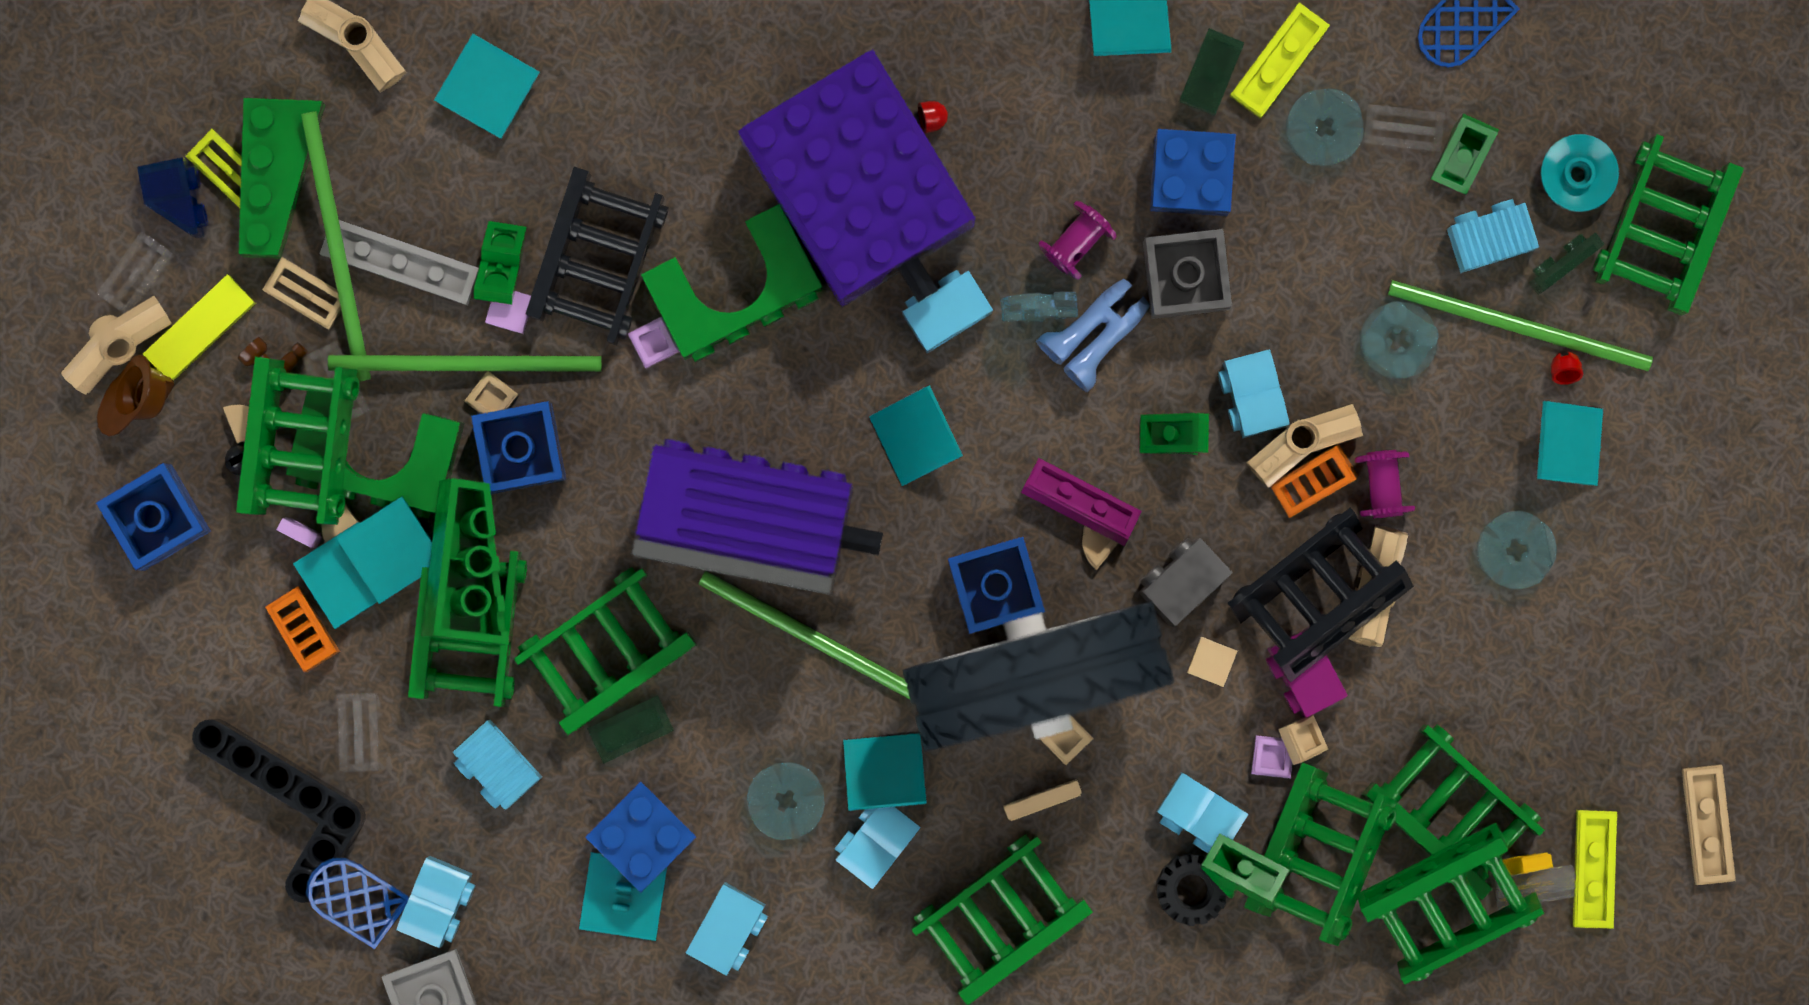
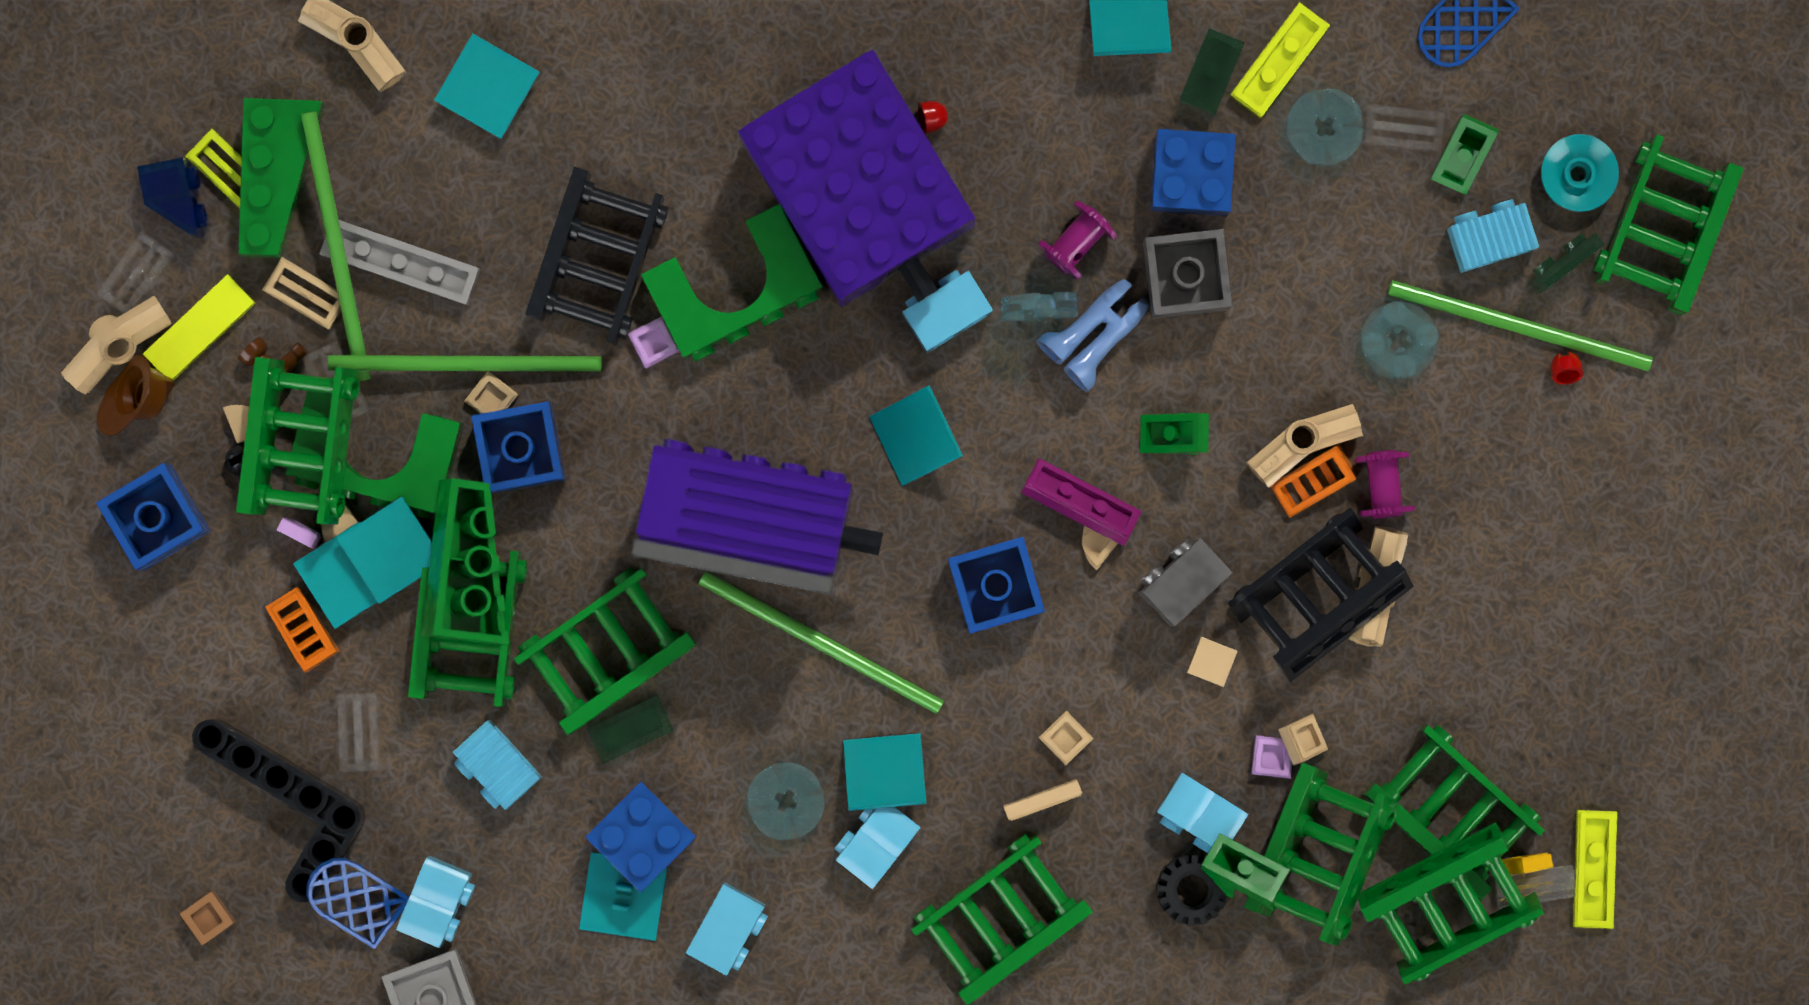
(207, 917): none -> medium nougat plate
(500, 262): green slope -> none
(510, 316): lavender tile -> none
(1038, 676): black wheel -> none
(1254, 394): medium azure brick -> none
(1312, 689): magenta brick -> none
(1528, 531): clear light blue plate -> none
(1570, 443): teal piece -> none
(1708, 824): tan tile -> none

